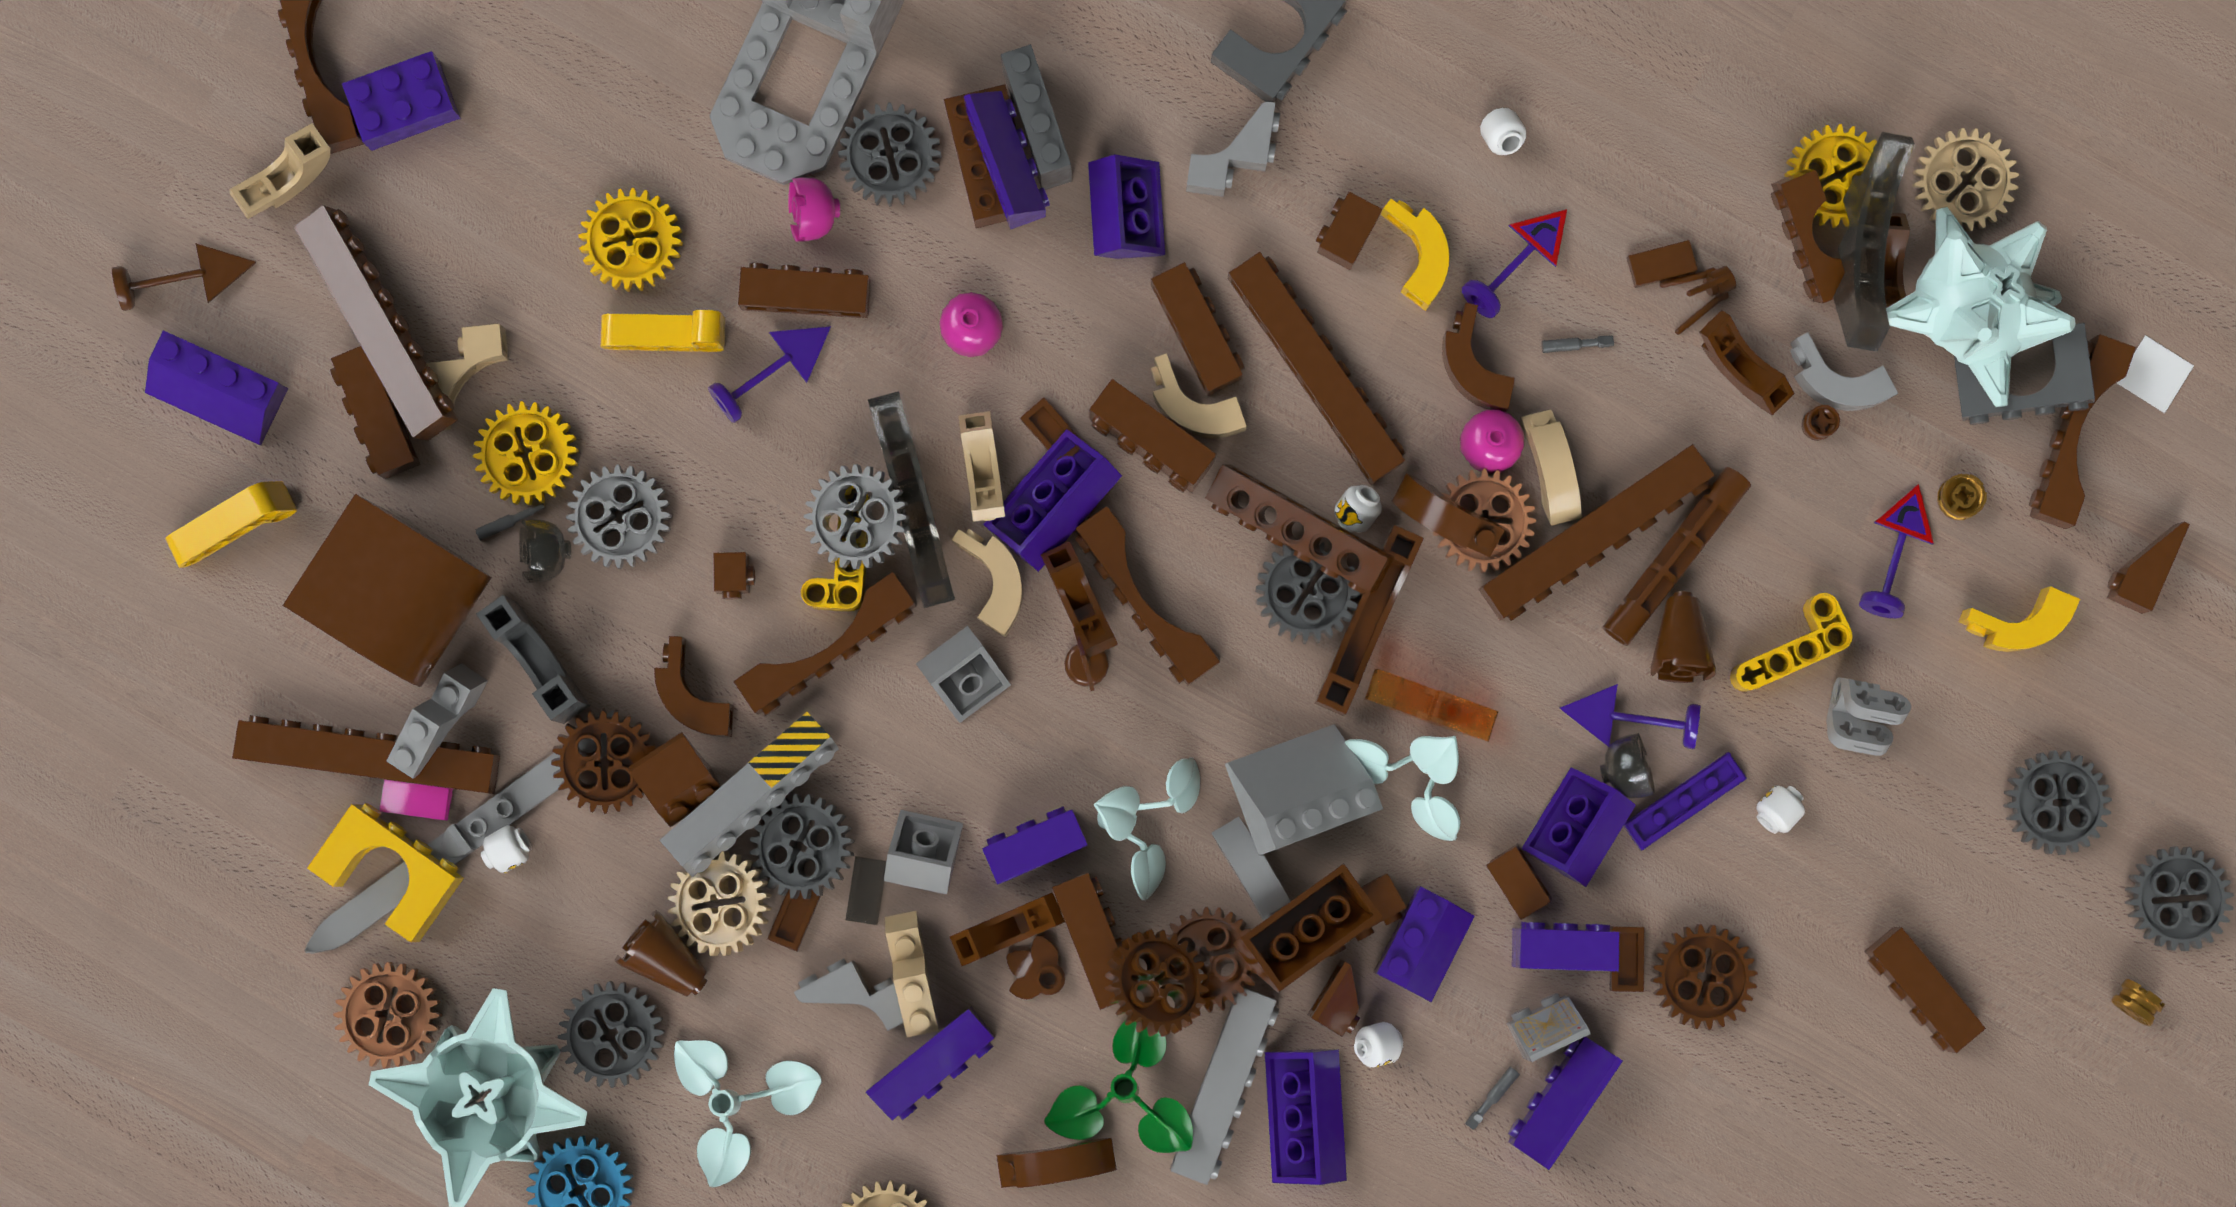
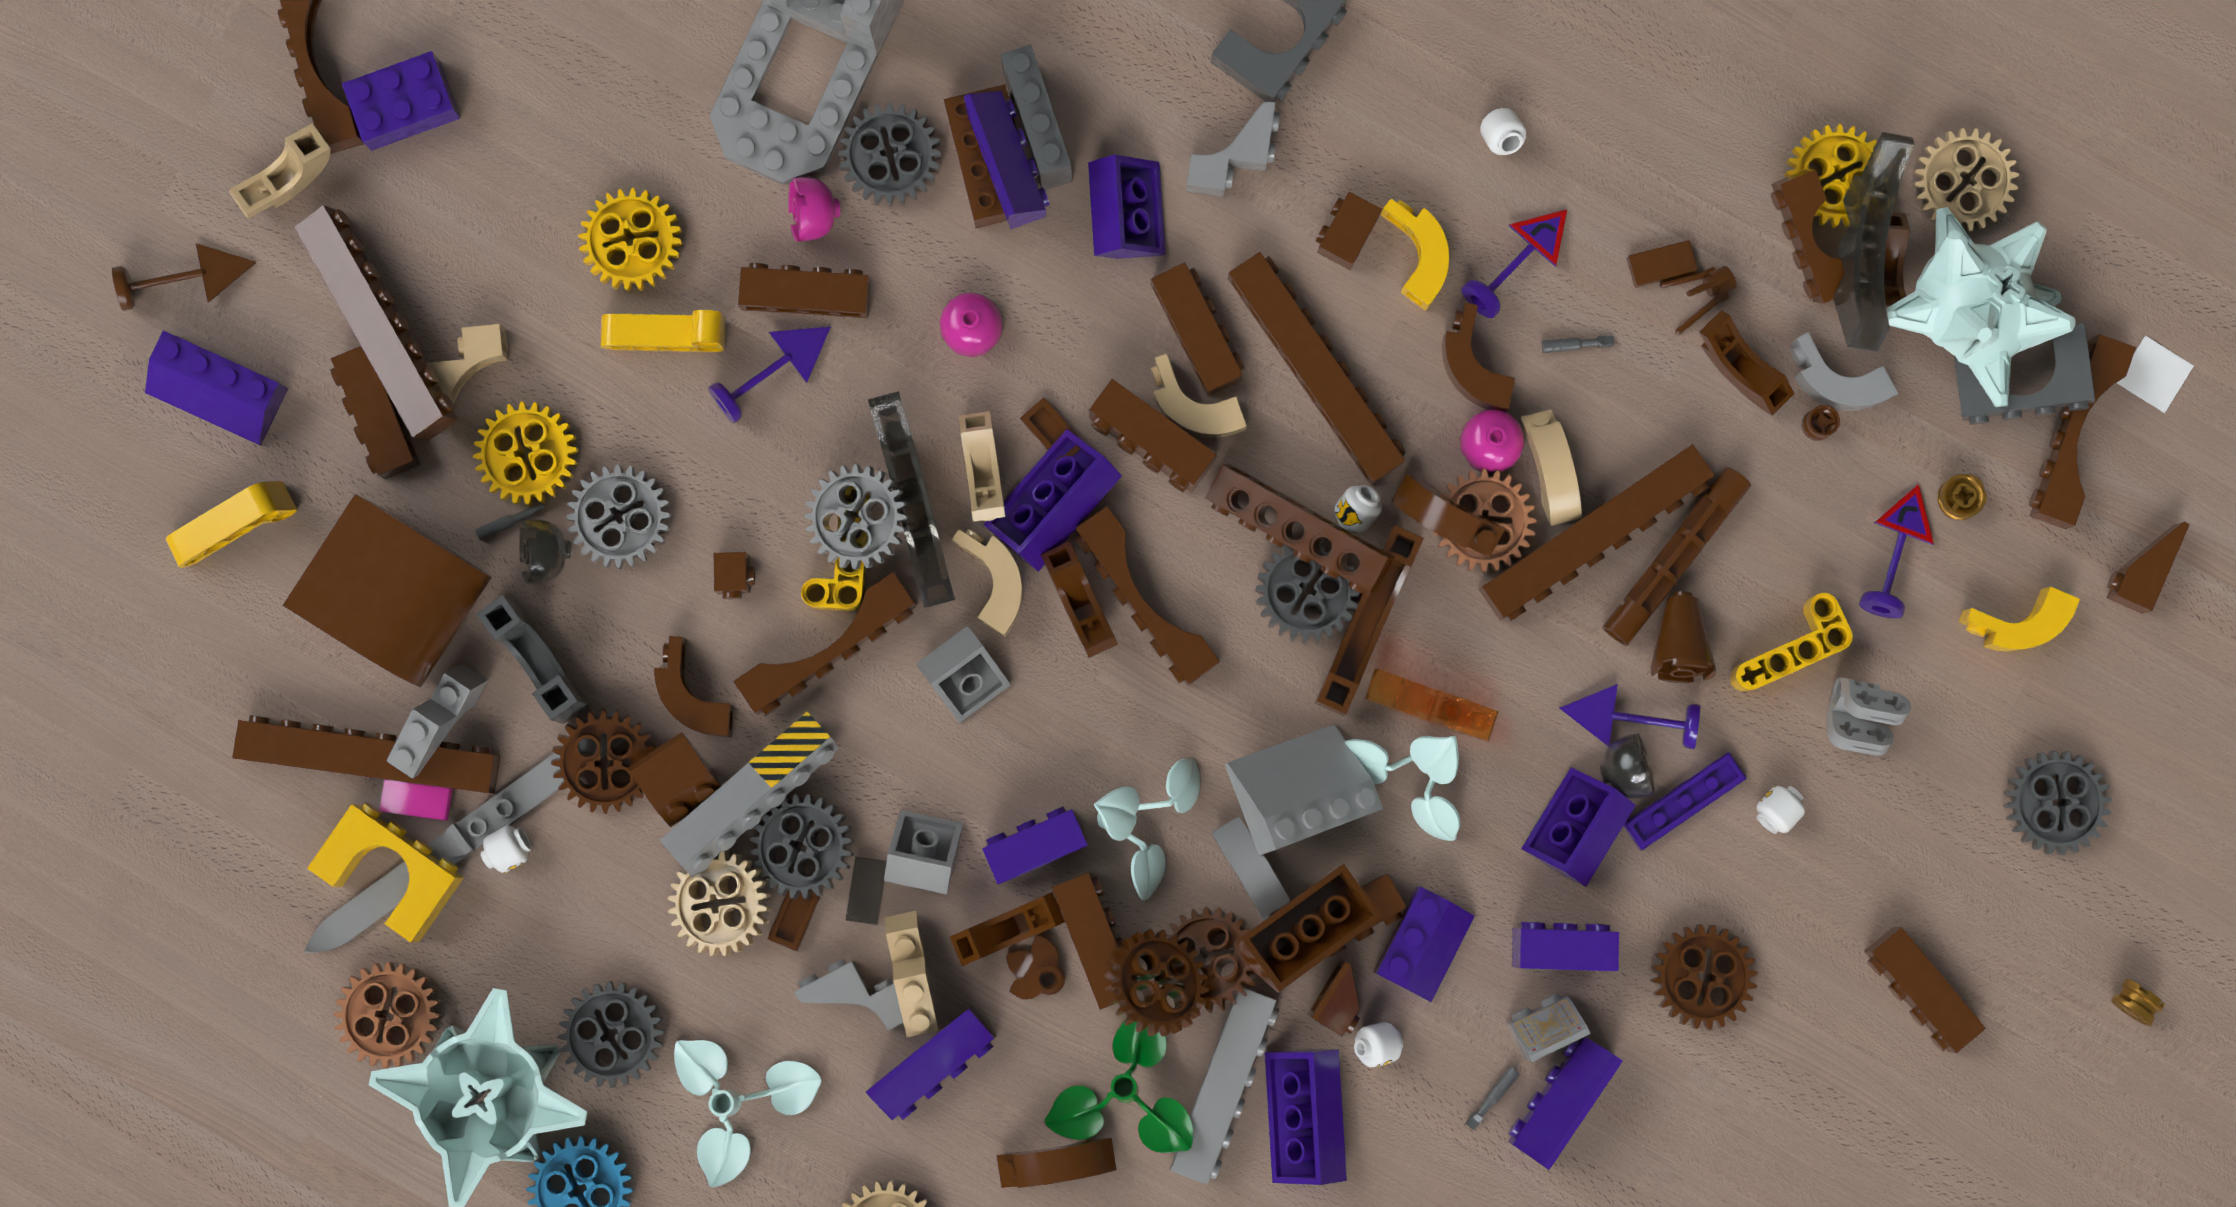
(663, 957): reddish brown cone -> none
(1085, 669): reddish brown piece -> none
(1519, 881): reddish brown hinge -> none
(1631, 960): reddish brown tile -> none
(2176, 869): dark grey gear -> none

